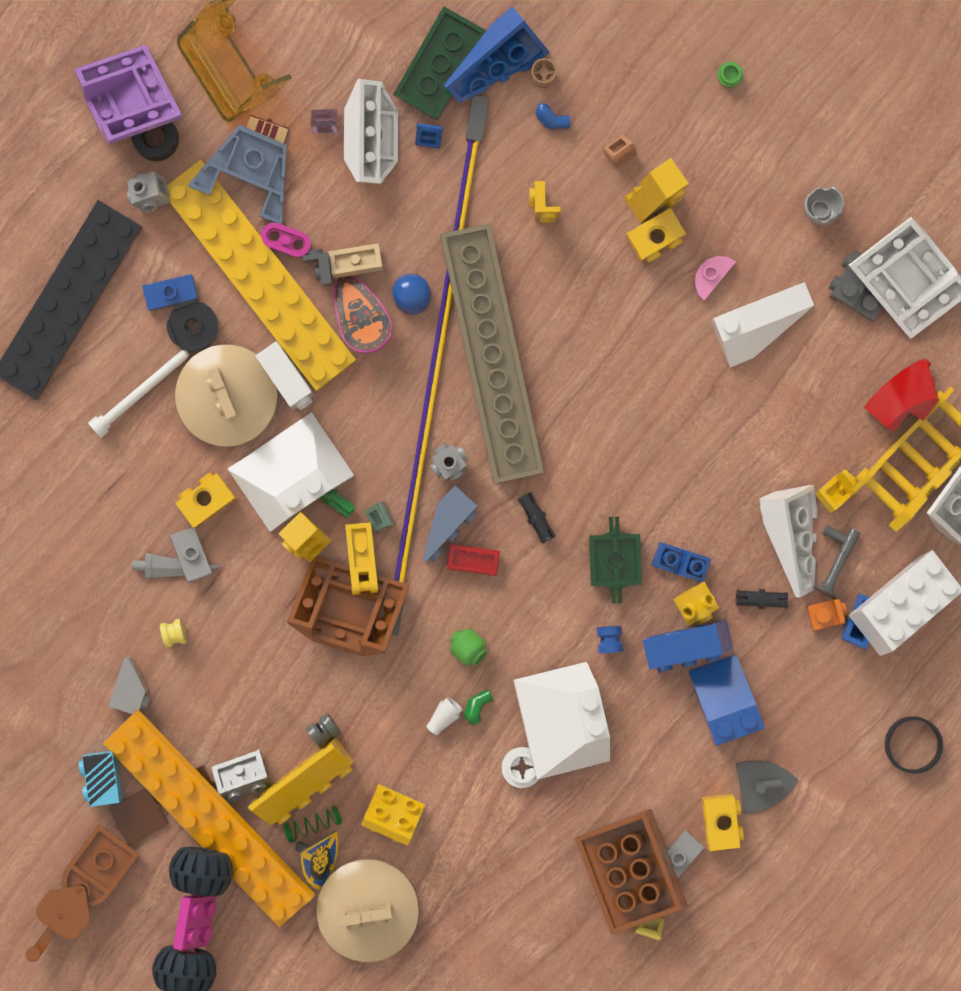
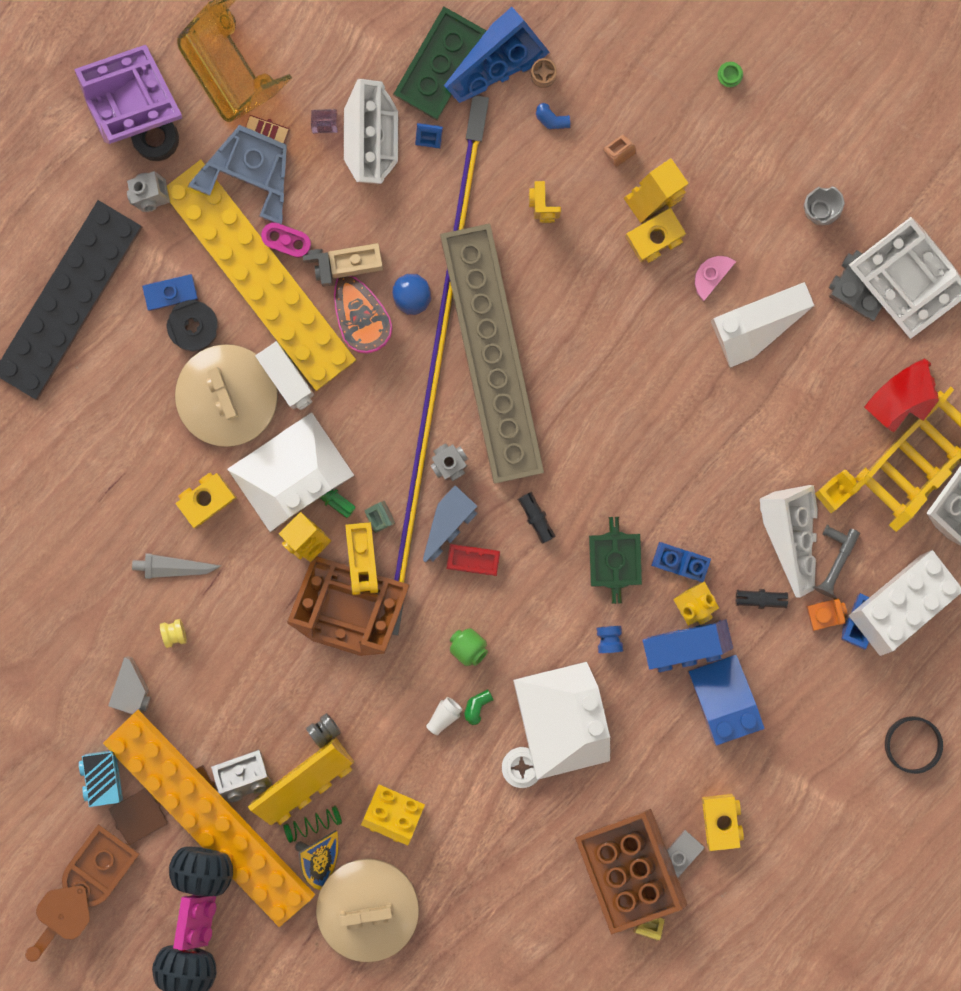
(102, 423): white piece -> none
(190, 555): light grey plate -> none
(763, 784): dark grey shield -> none

